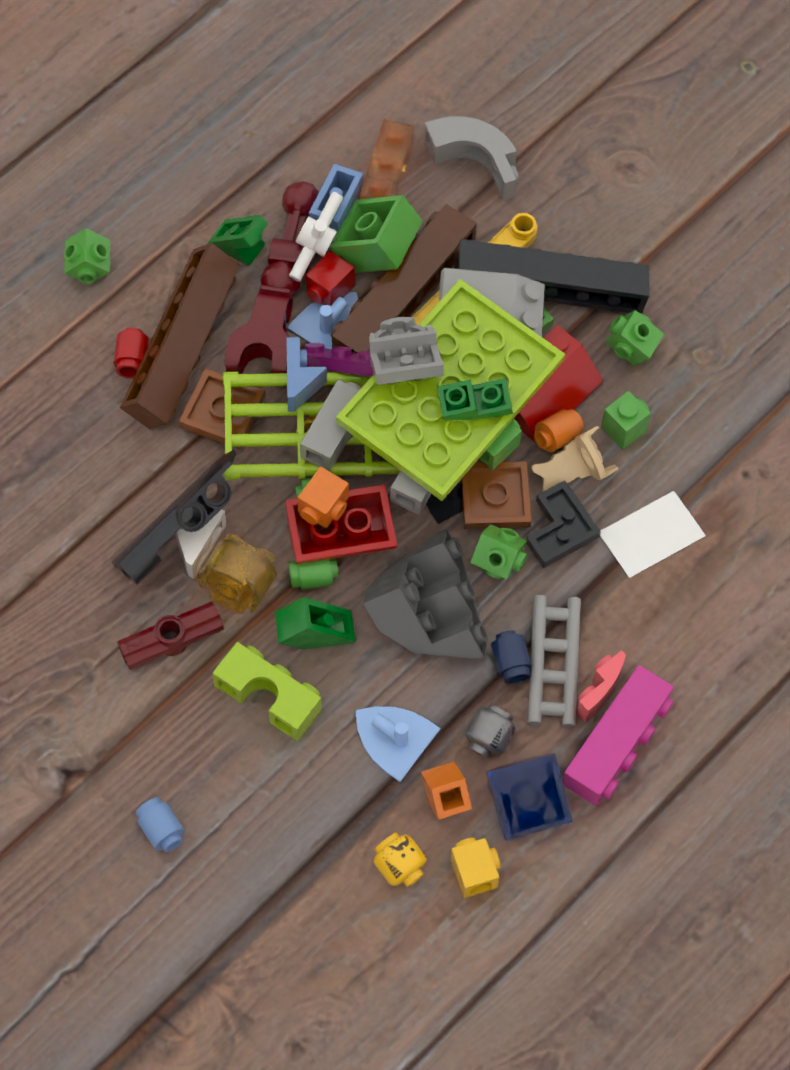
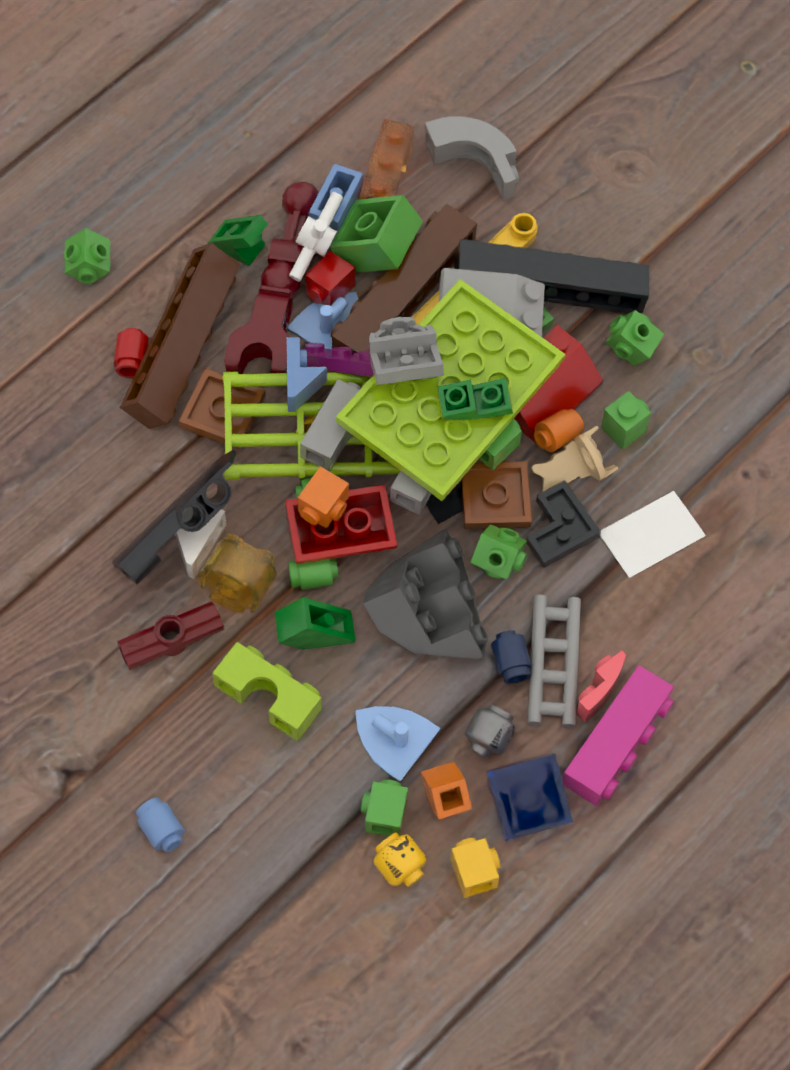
(384, 807): none -> bright green brick

